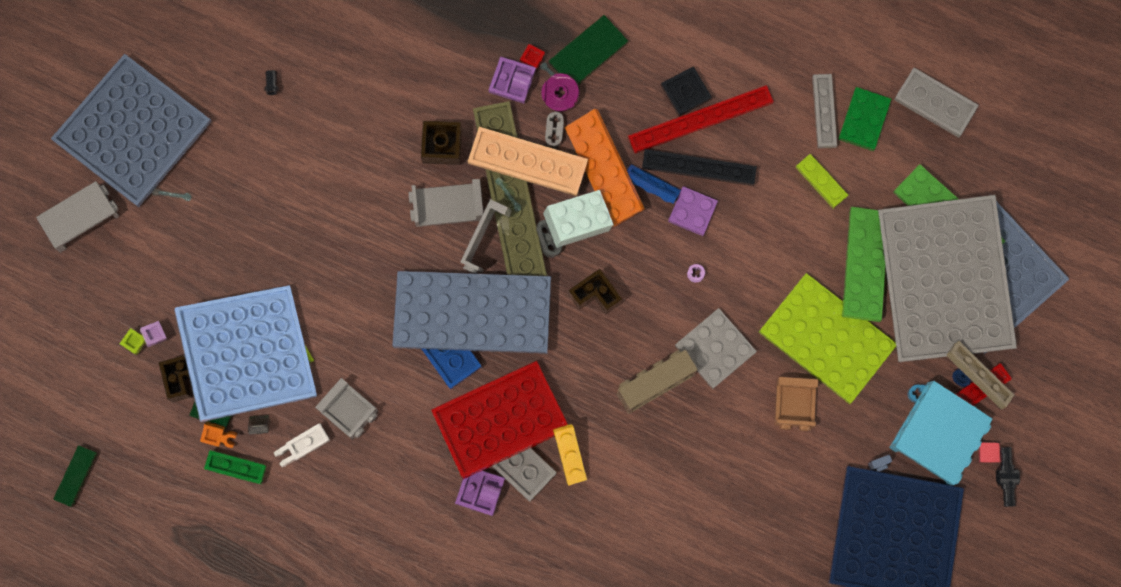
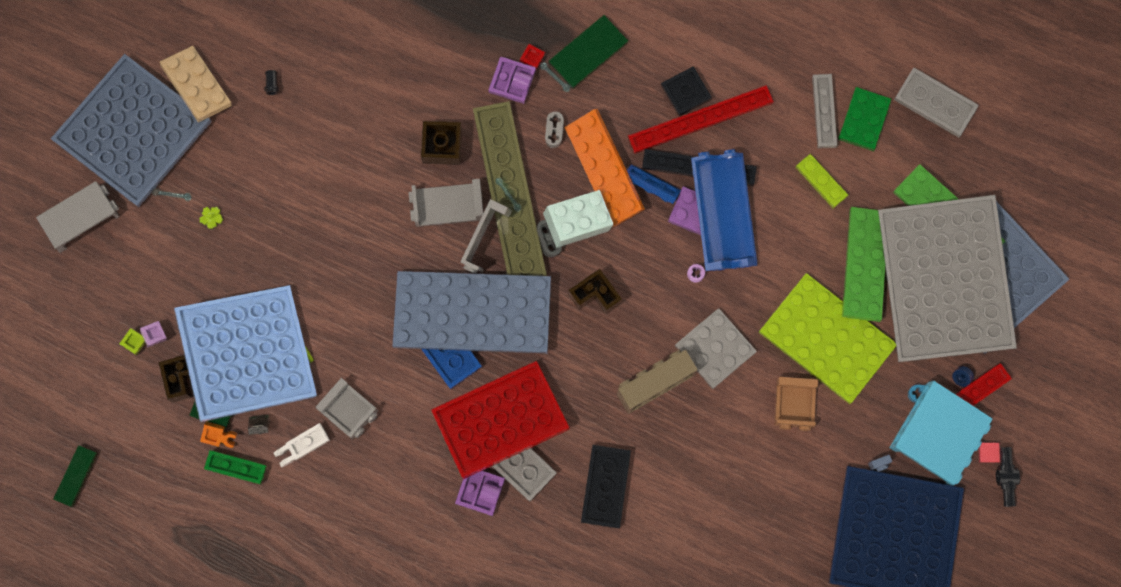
(195, 84): none -> tan plate
(211, 217): none -> lime plant
(527, 161): light nougat plate -> none
(554, 84): magenta plate -> none
(570, 454): yellow plate -> none
(606, 486): none -> black plate
(724, 211): none -> blue cylinder
(980, 375): dark tan plate -> none

